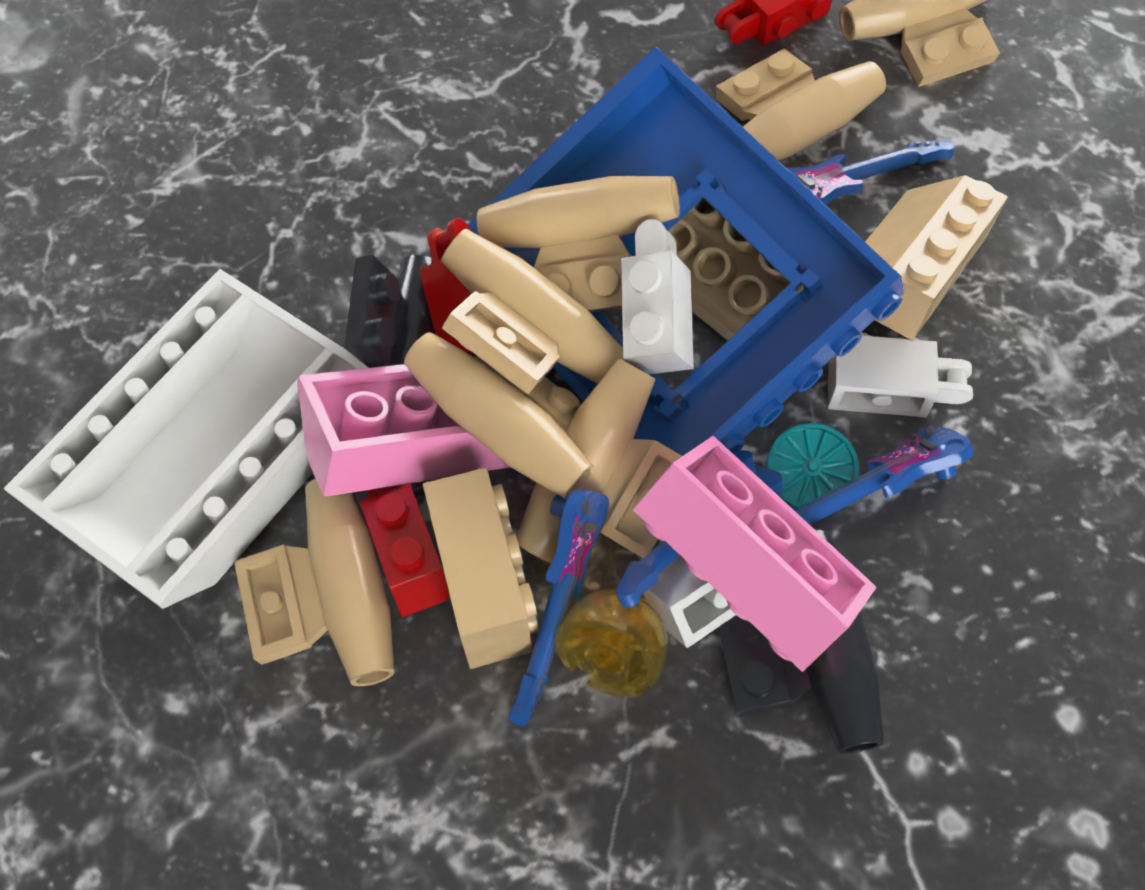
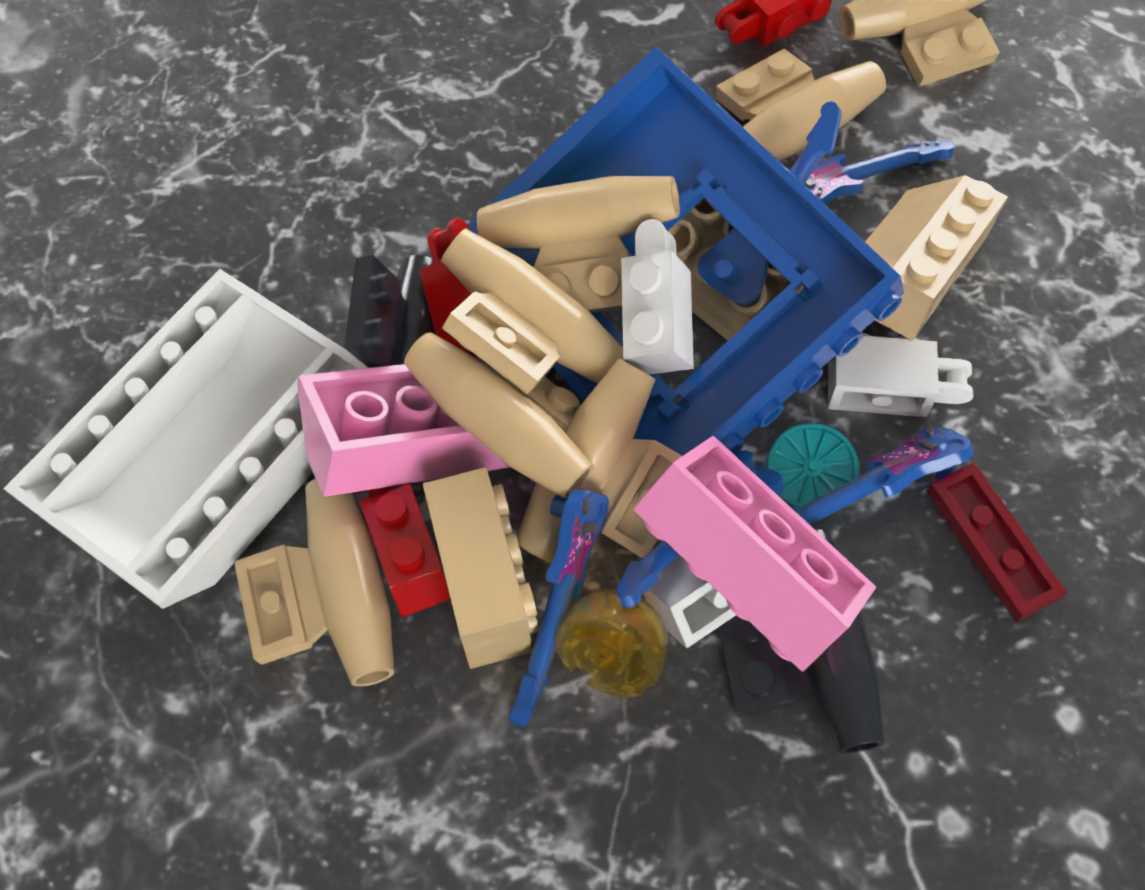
(733, 263): none -> blue piece
(996, 542): none -> dark red plate

